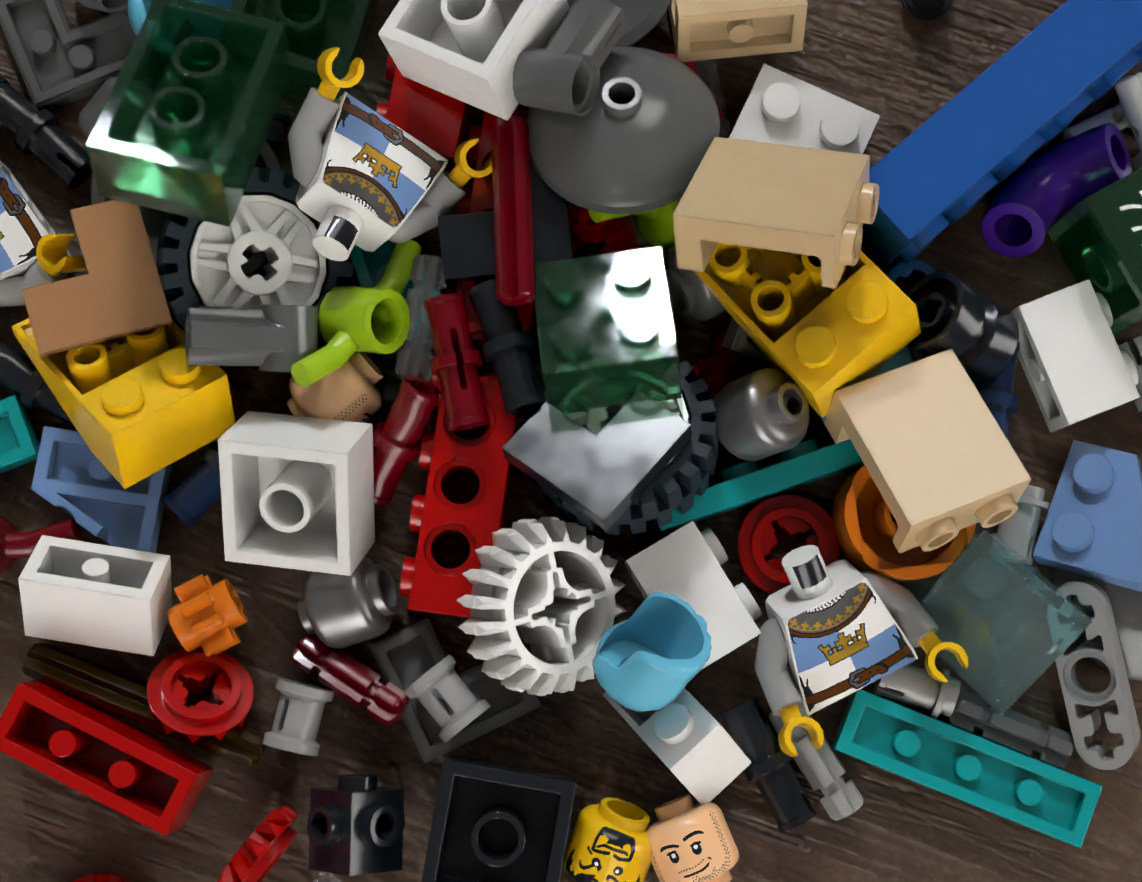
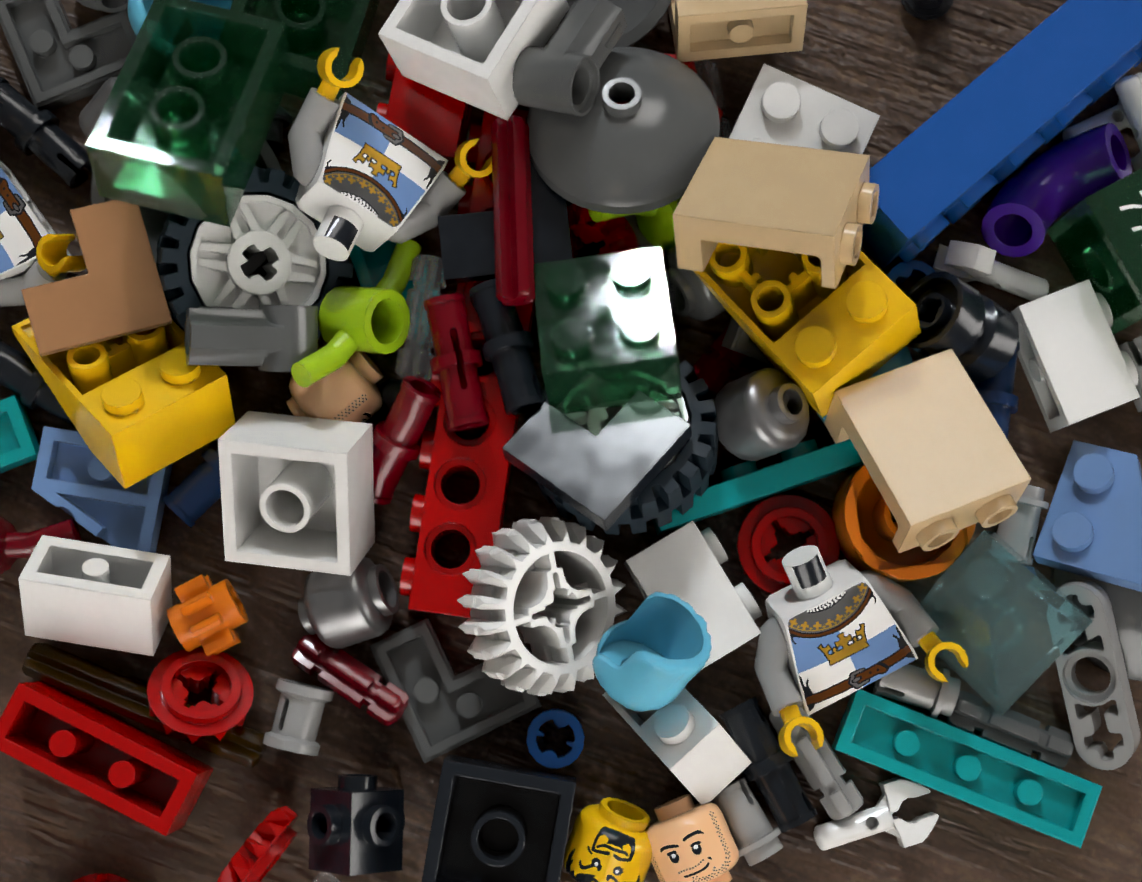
(447, 698): light grey bush -> none
(549, 757): none -> blue bush
(748, 822): none -> light grey pin
(880, 819): none -> white bar
(978, 263): none -> white bar

